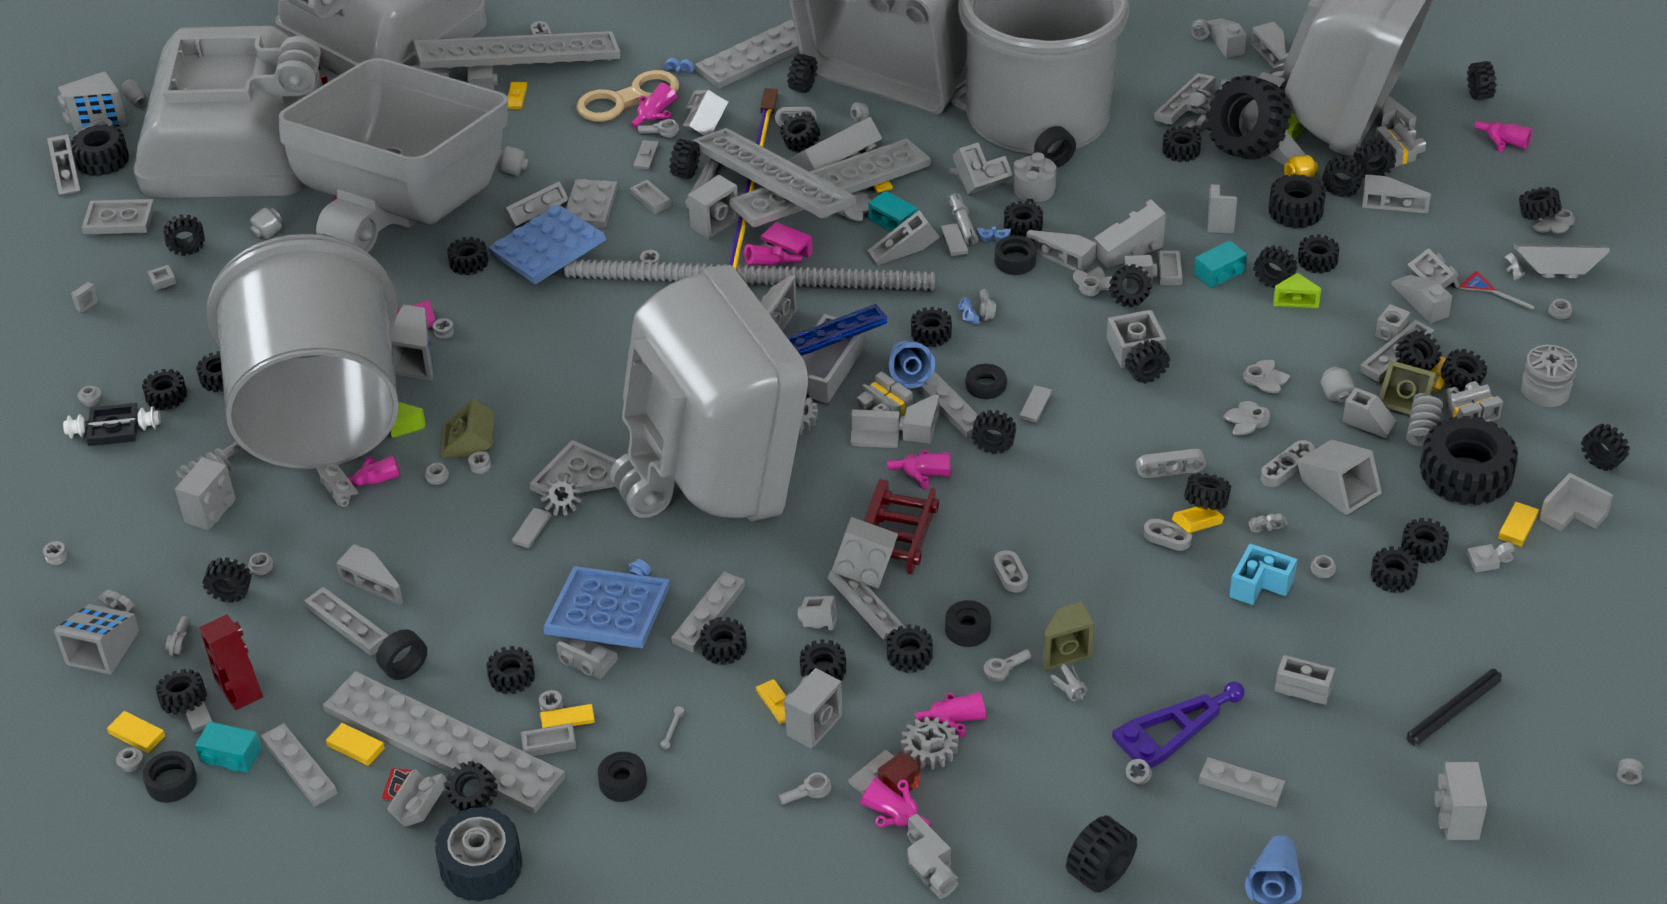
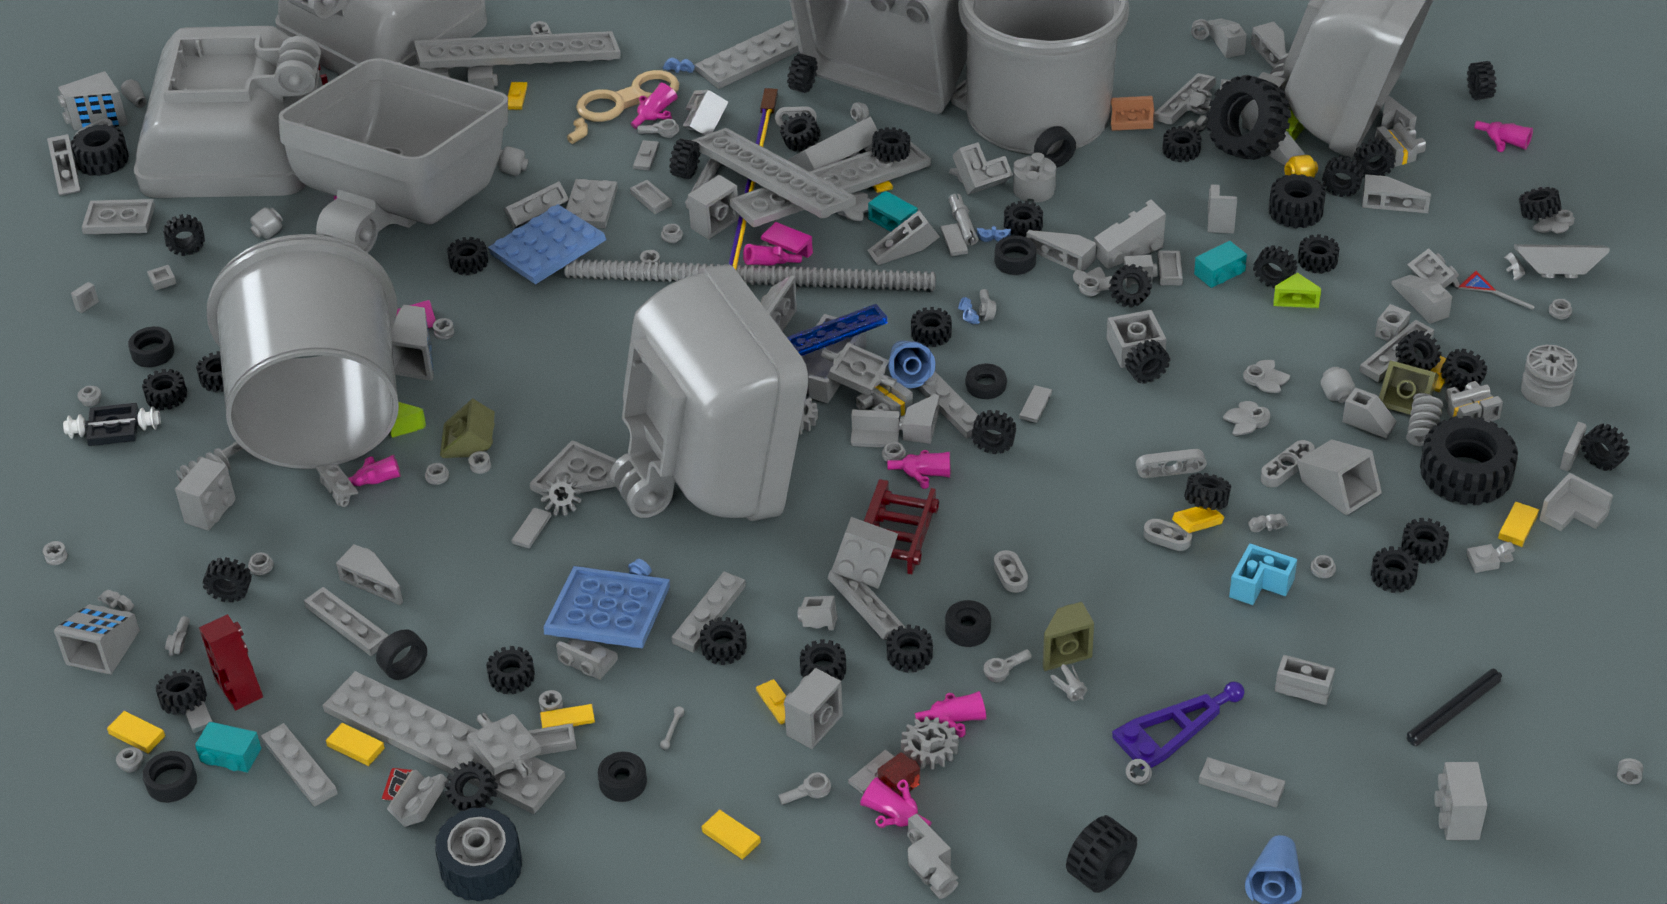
(149, 336): none -> black tyre
(504, 744): none -> light grey plate
(580, 131): none -> tan arm
(671, 233): none -> light grey plate
(731, 834): none -> yellow tile
(858, 369): none -> light grey plate
(891, 144): none -> black tyre
(893, 451): none -> light grey plate
(1132, 113): none -> nougat bracket
(1573, 446): none -> light grey tile

